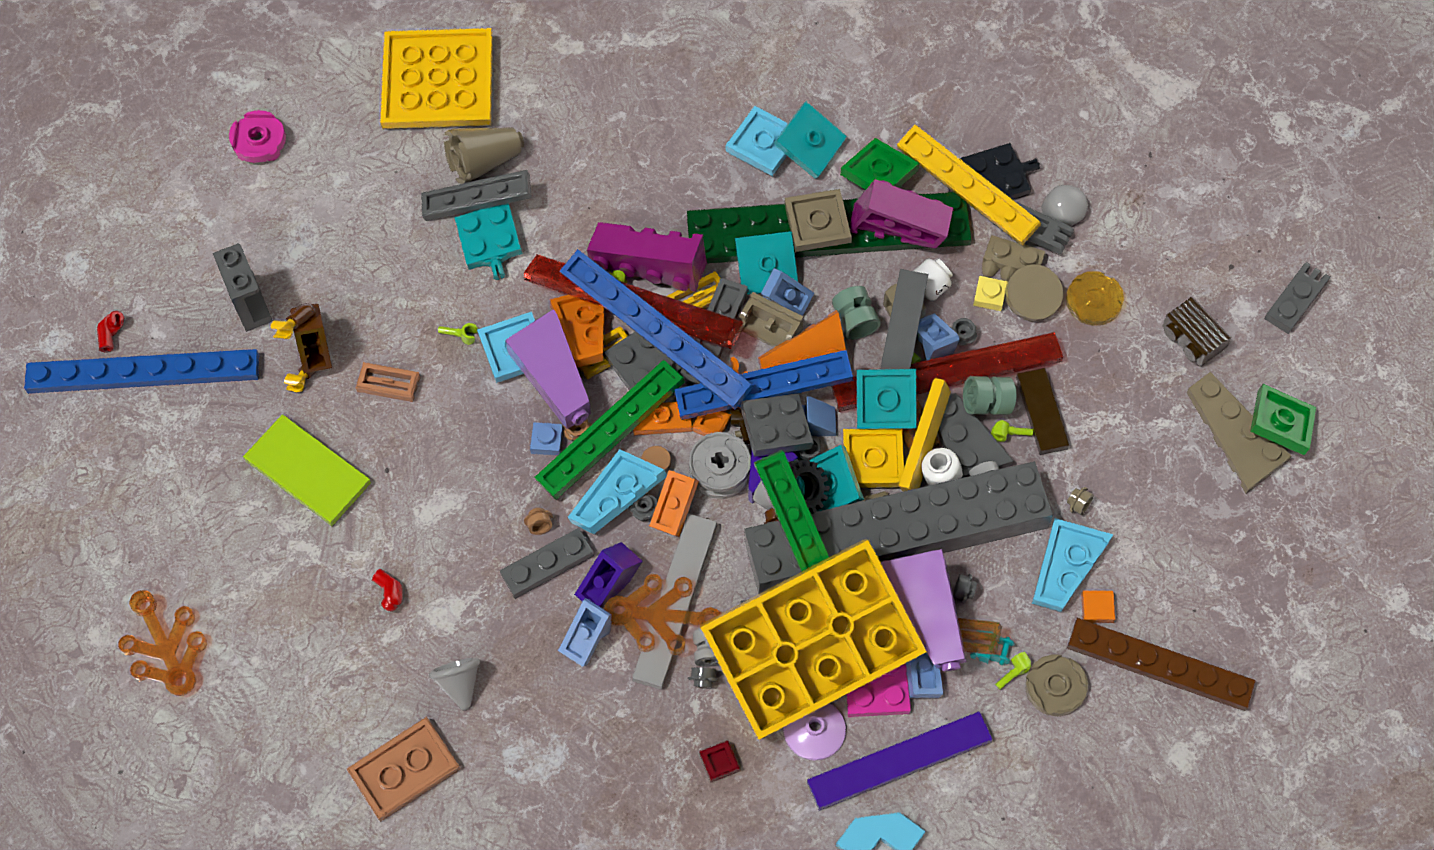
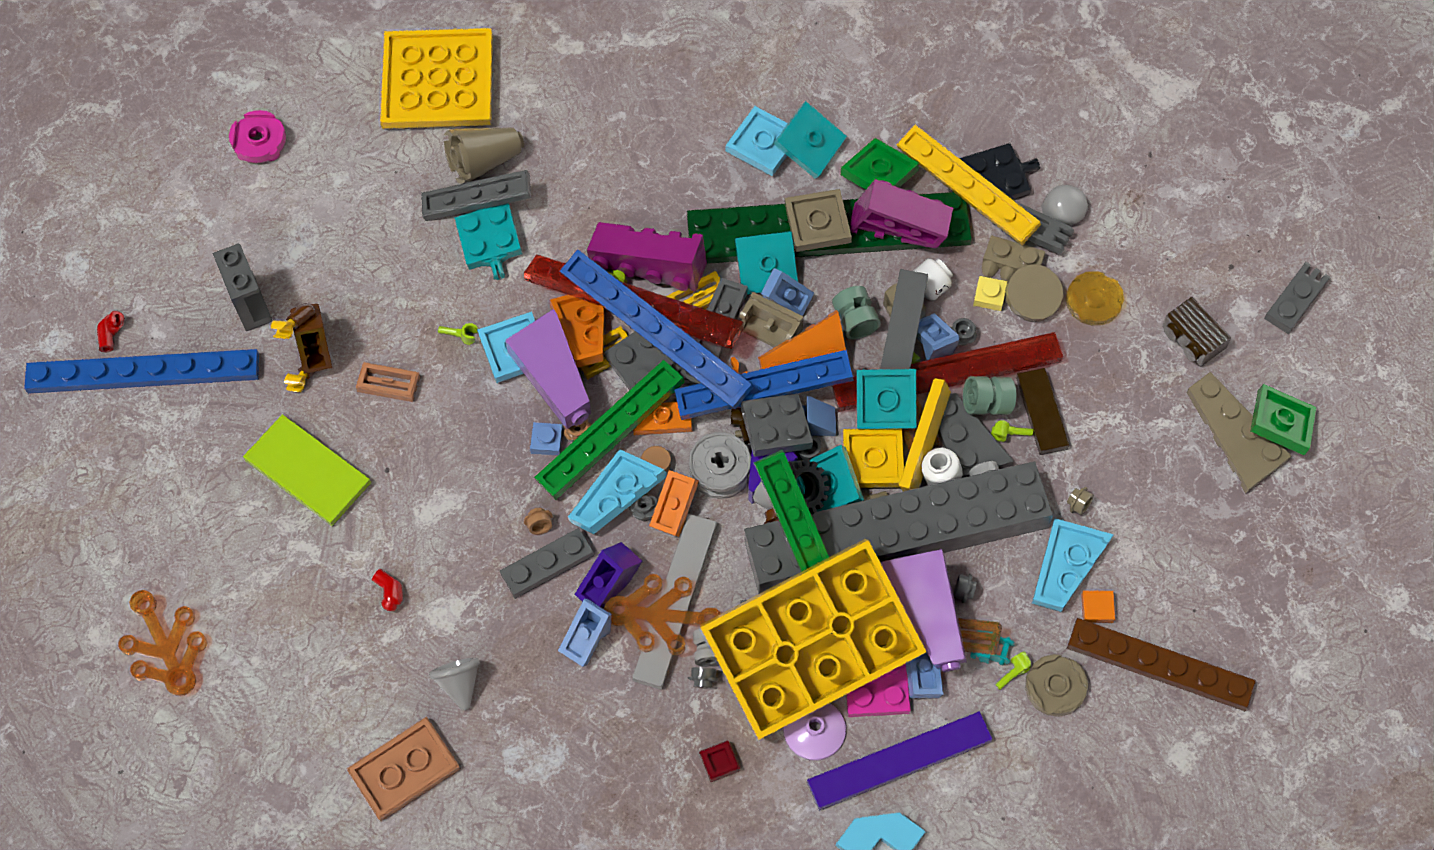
(711, 423): orange tile -> none

